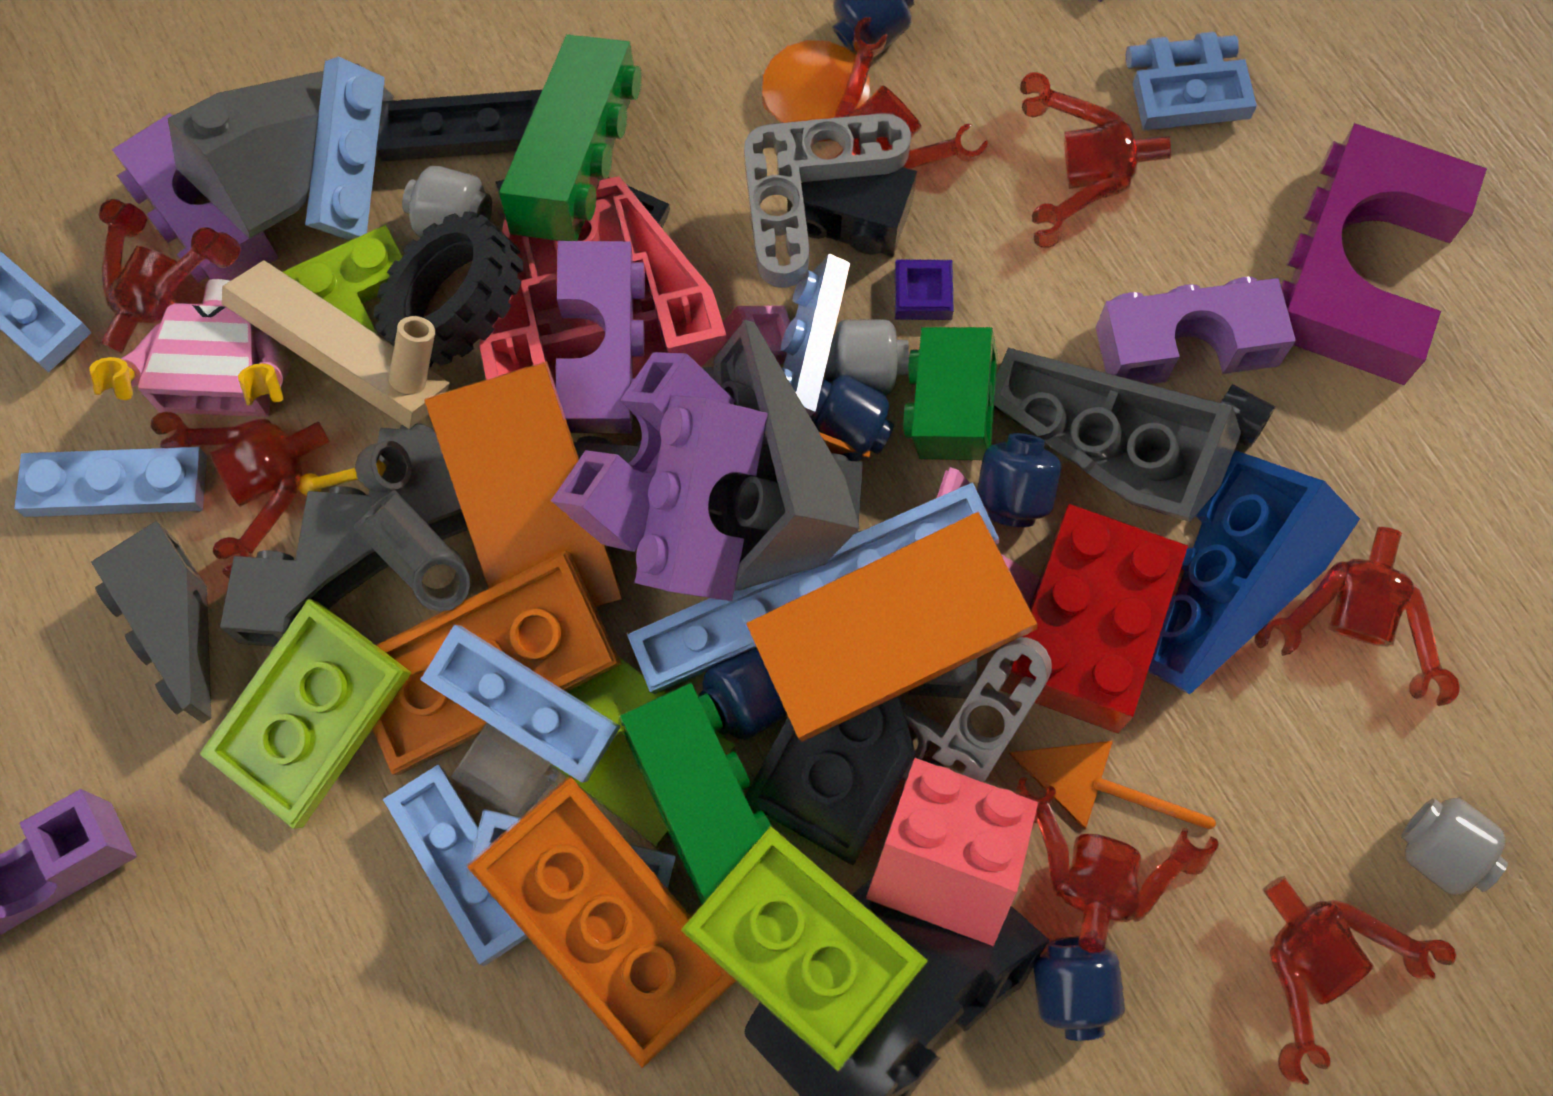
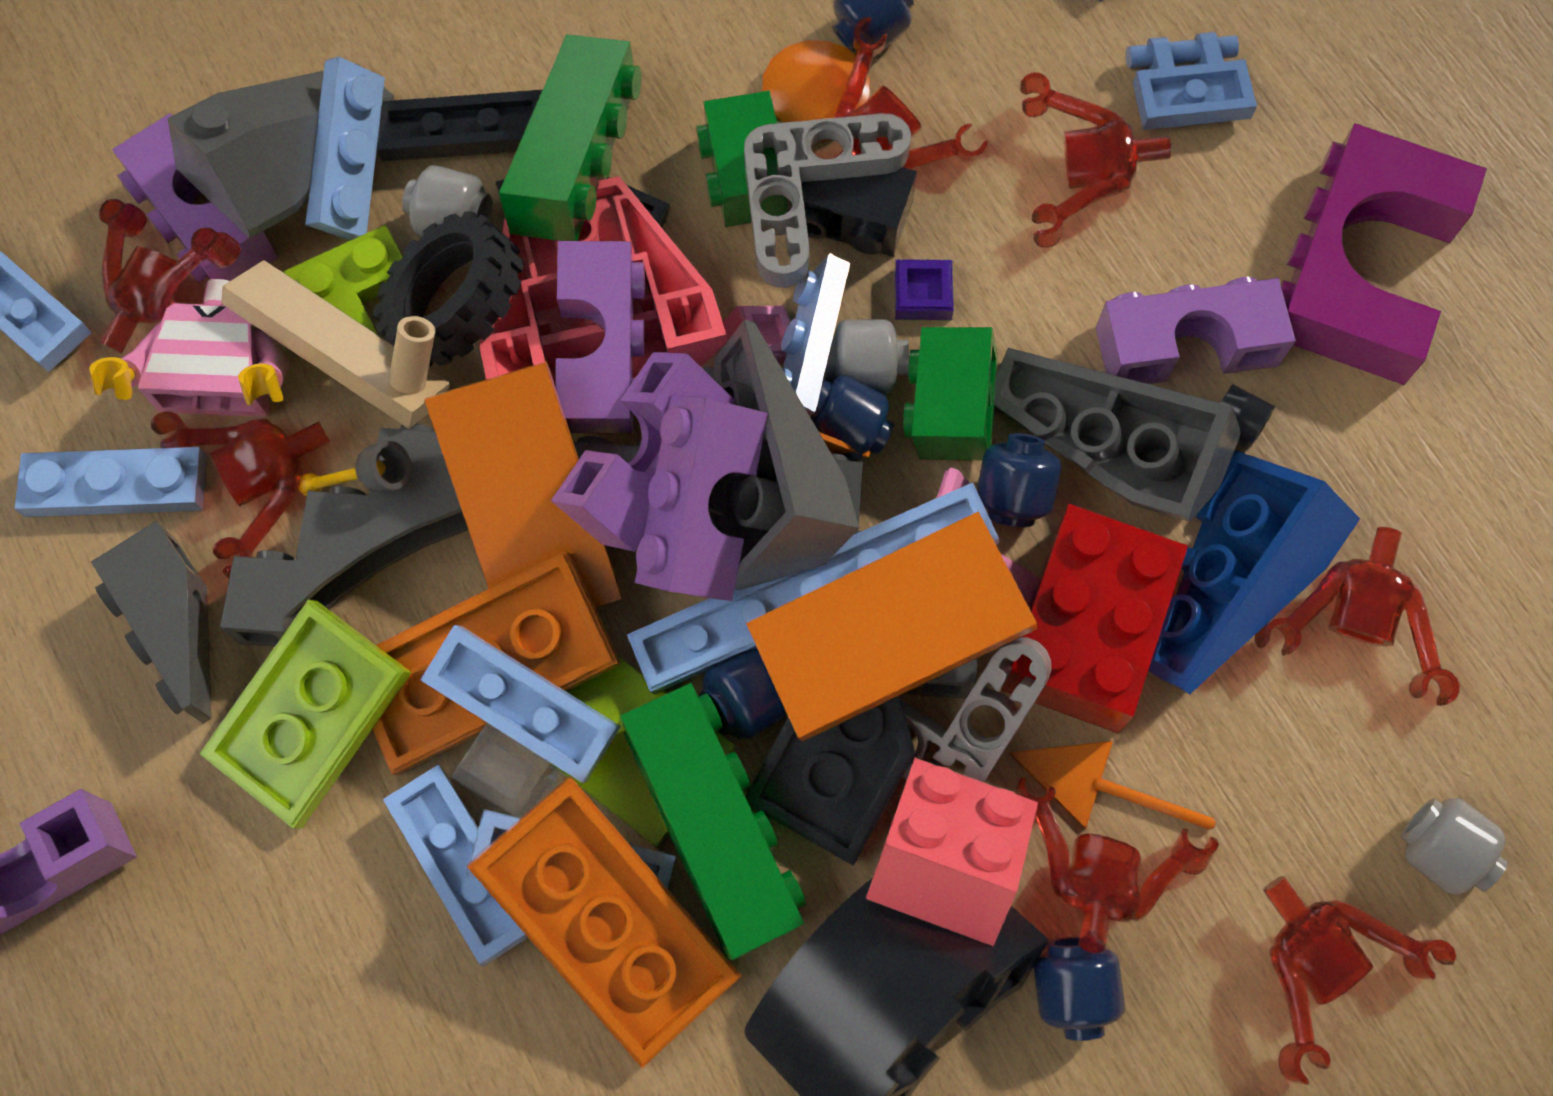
(412, 549): dark grey piece -> none
(723, 140): none -> green brick
(804, 948): lime tile -> none

